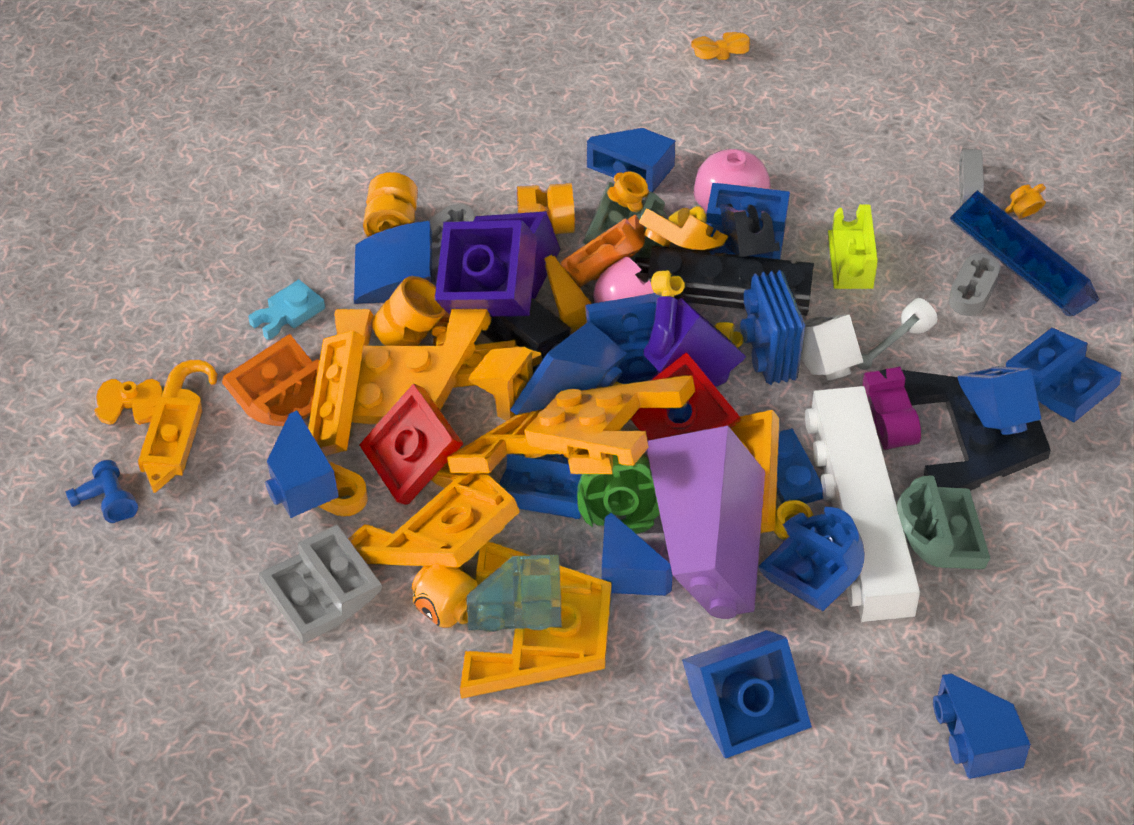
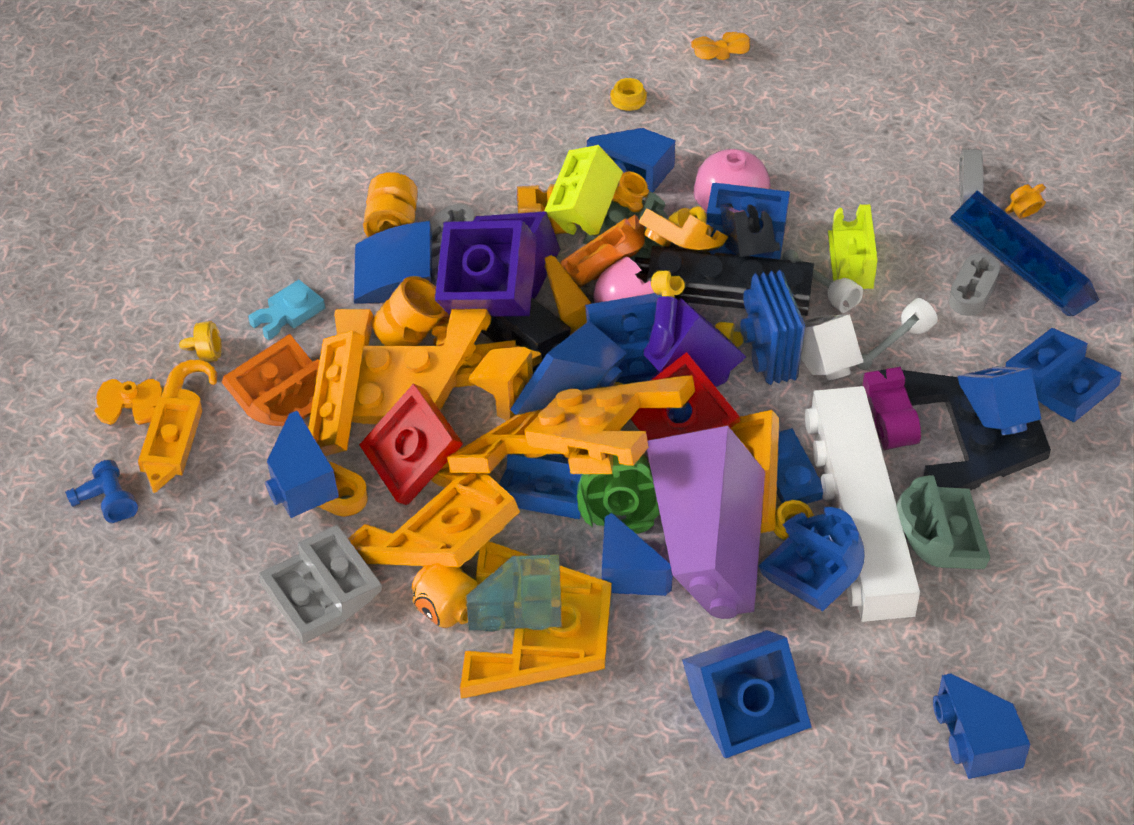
(205, 341): none -> yellow tile
(584, 190): none -> neon yellow hinge
(628, 94): none -> yellow plate
(838, 290): none -> white hinge

